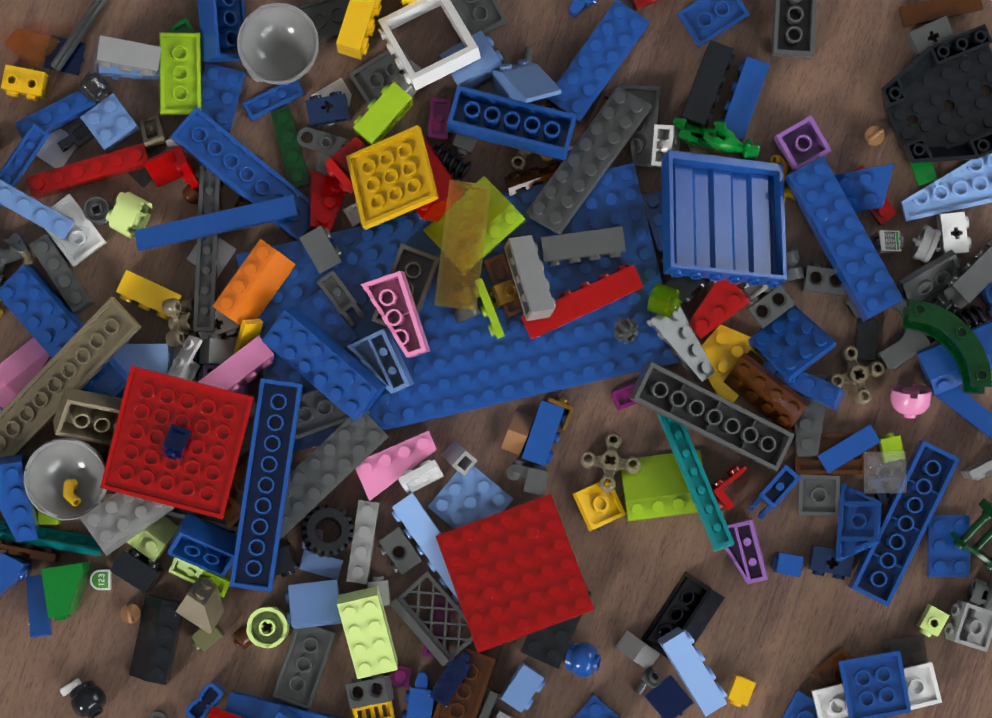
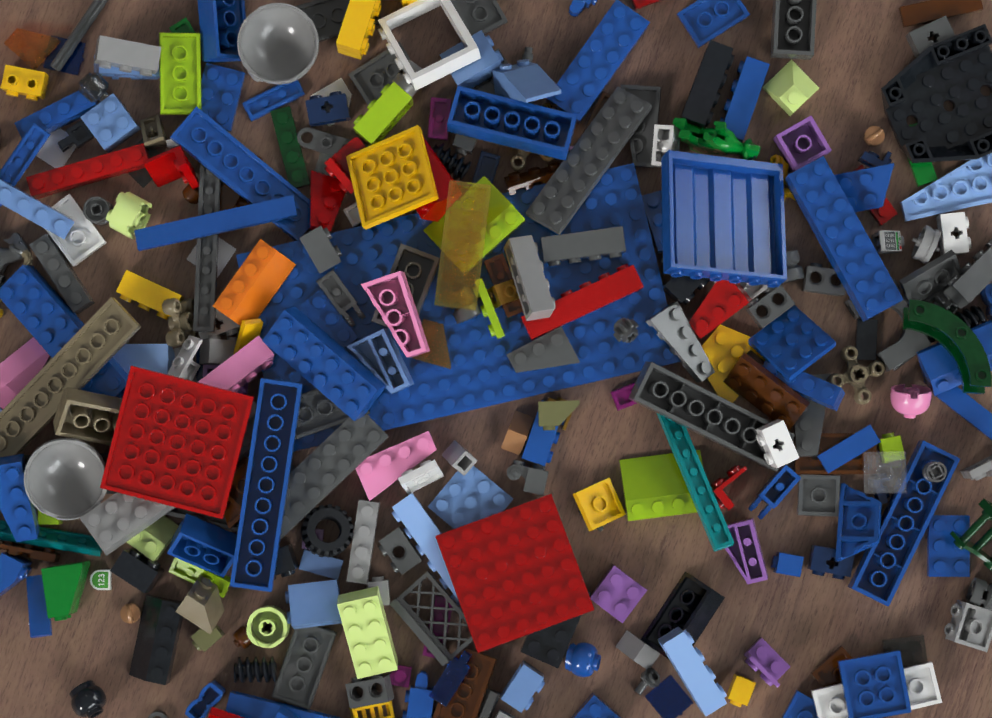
(68, 492): yellow arm -> none
(69, 687): white tile -> none
(176, 442): clear blue bracket -> none
(255, 669): none -> black piece
(437, 343): none -> clear orange wing
(486, 166): none -> dark blue tile
(544, 352): none -> dark grey wing
(555, 412): none -> olive slope
(612, 456): dark tan gear -> none
(617, 593): none -> medium lavender brick
(664, 300): clear neon green brick -> none
(765, 659): none -> medium lavender bracket
(785, 450): none -> white brick
(790, 88): none -> yellowish green slope
(871, 159): none -> dark blue bracket
(930, 471): none -> flat silver wheel
(932, 621): yellowish green brick -> none

